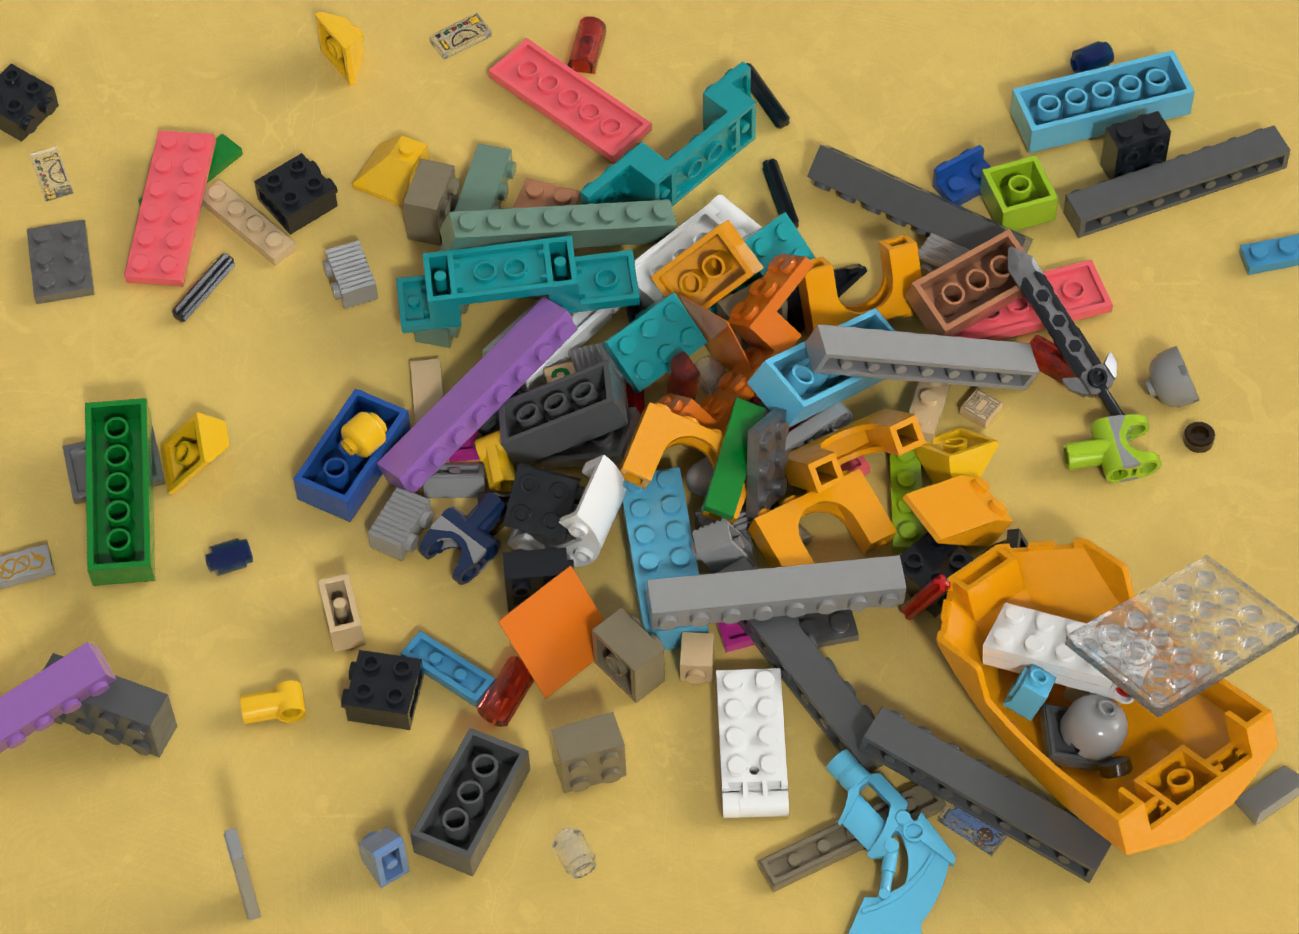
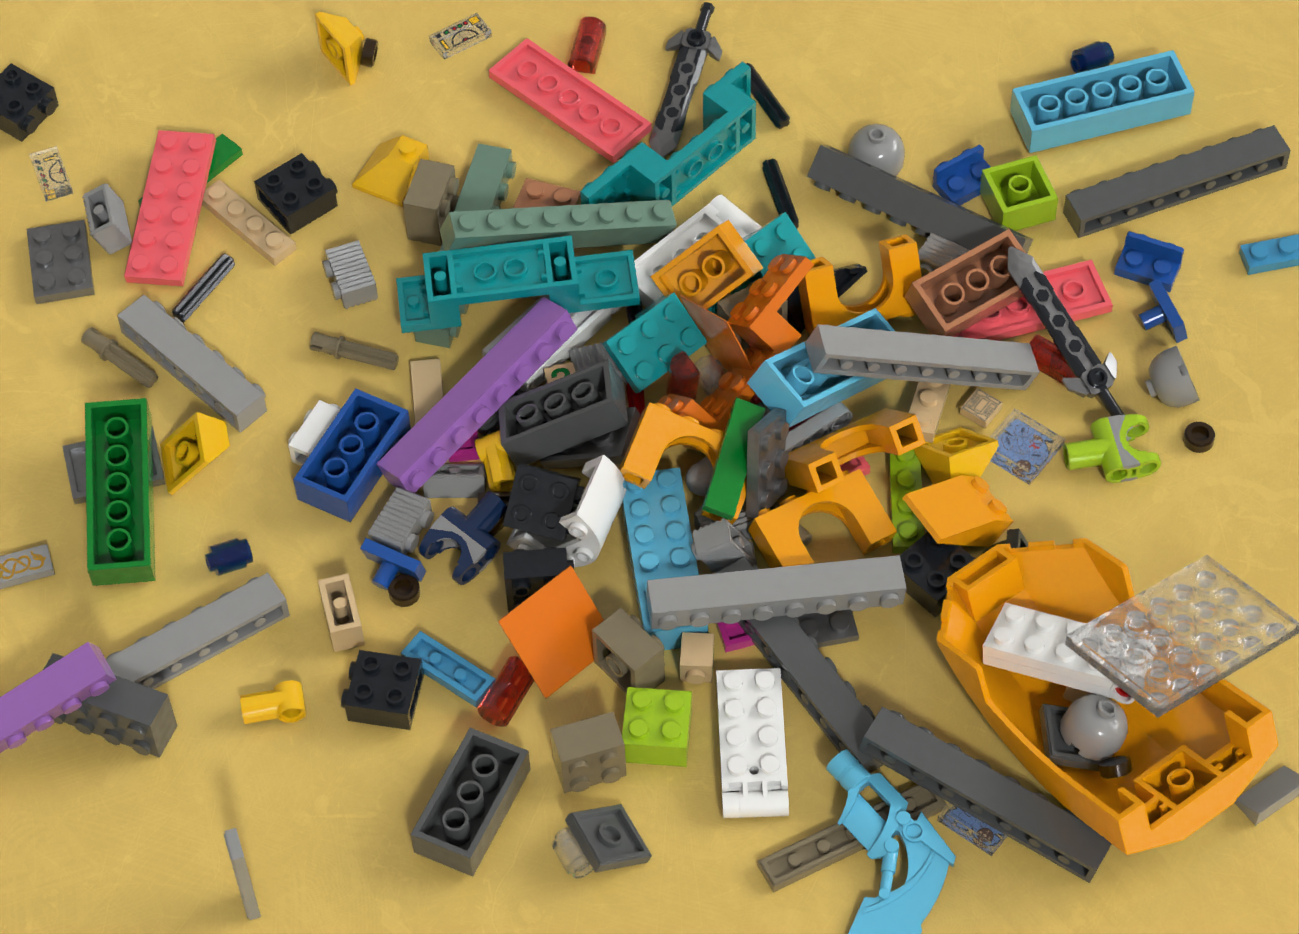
(107, 218): none -> light grey brick
(110, 351): none -> dark tan axle
(193, 363): none -> light grey brick
(201, 634): none -> light grey brick
(311, 431): none -> white brick
(341, 348): none -> dark tan axle
(363, 434): yellow head -> none
(369, 52): none -> dark brown tile
(384, 855): medium blue slope -> none
(390, 563): none -> blue tile
(404, 590): none -> dark brown tile
(608, 838): none -> dark grey tile
(657, 726): none -> lime brick
(692, 53): none -> sword
(878, 147): none -> light grey cylinder
(925, 597): red axle -> none
(1024, 446): none -> clear tile
(1029, 691): medium azure window -> none
(1134, 144): black brick -> none
(1149, 259): none -> blue bracket
(1163, 312): none -> blue tile

